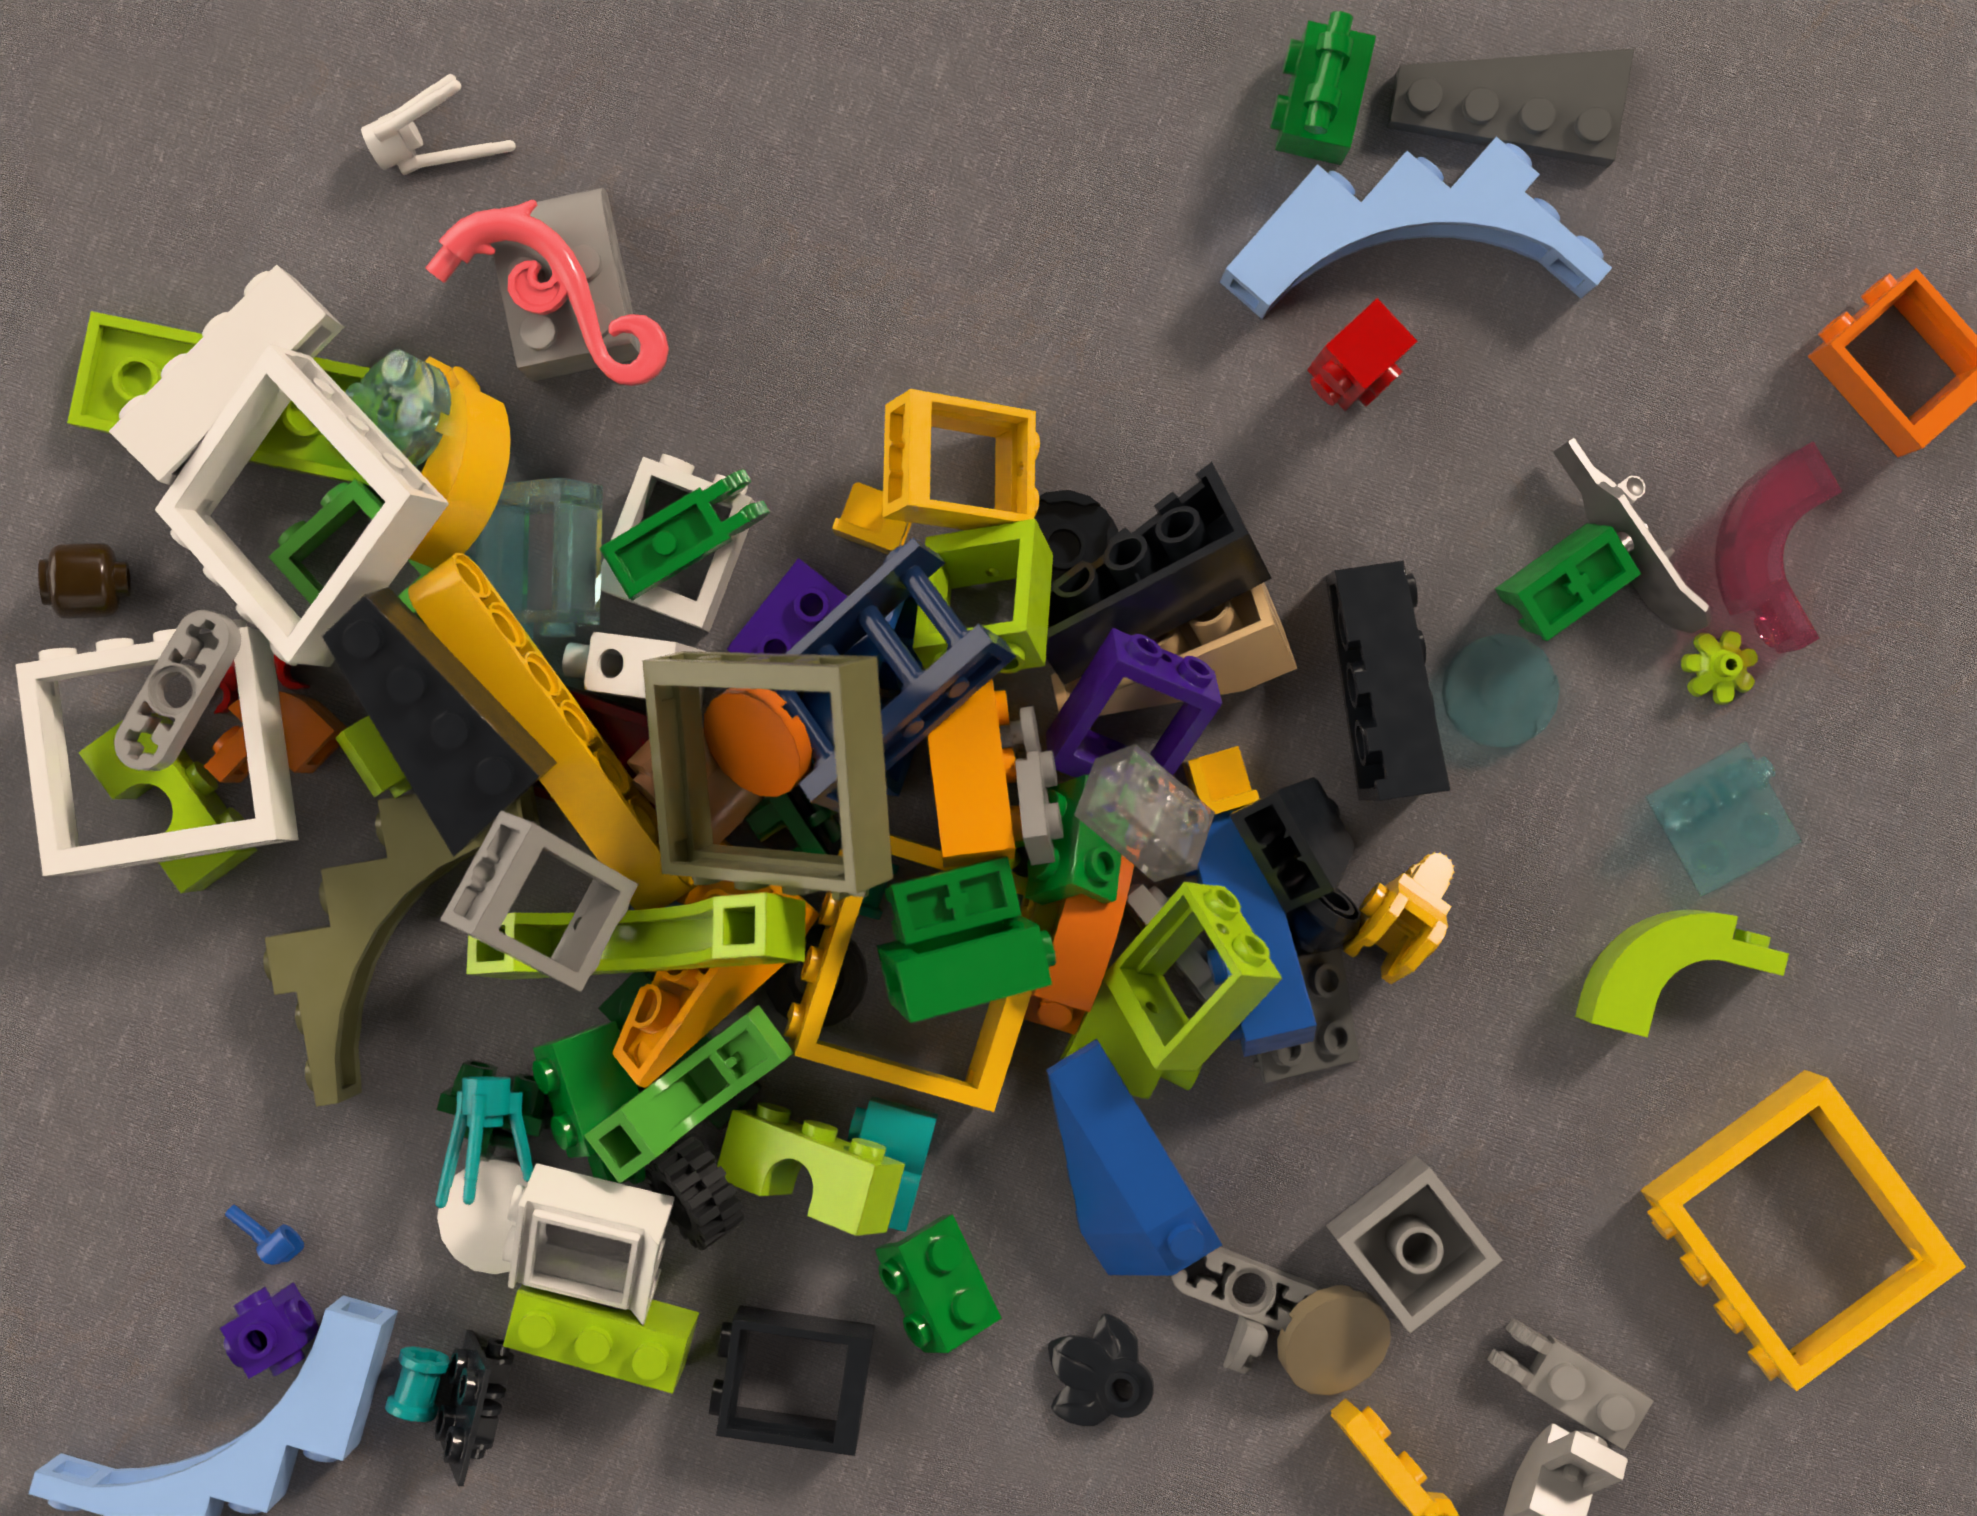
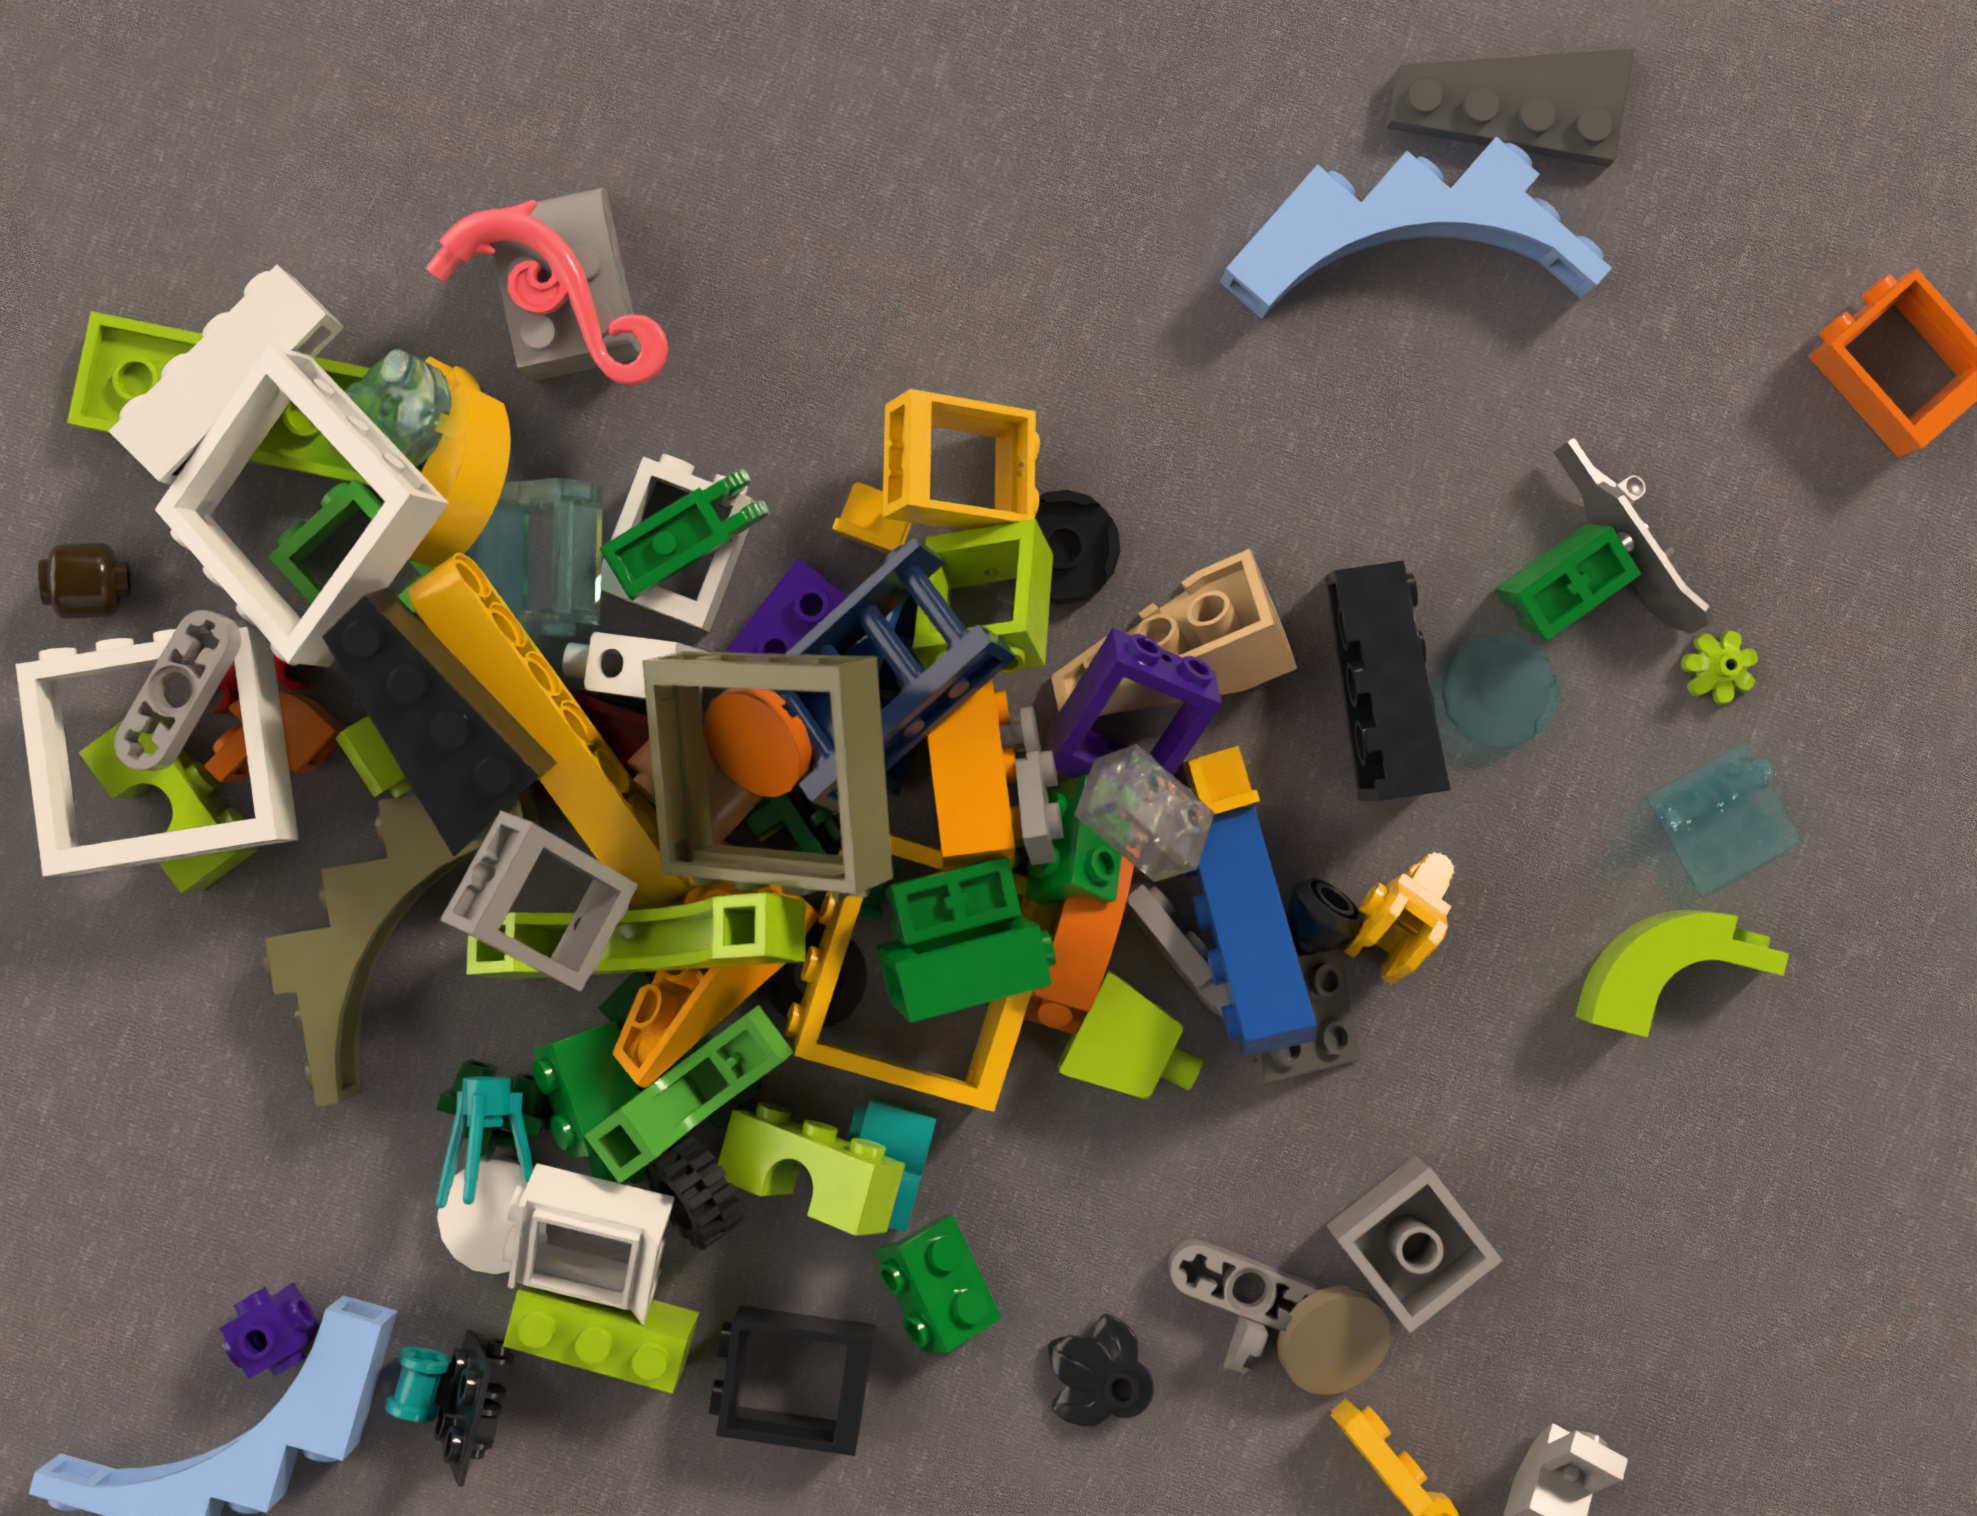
(271, 1248): blue hand -> none
(395, 136): white plant -> none
(1121, 1177): blue wedge -> none
(1149, 1003): lime window -> none
(1155, 577): black wedge -> none
(1296, 841): black torso -> none
(1324, 90): green brick -> none
(1361, 358): red brick -> none
(1575, 1385): light grey hinge -> none
(1754, 541): clear pink arch -> none
(1933, 1256): yellow window -> none

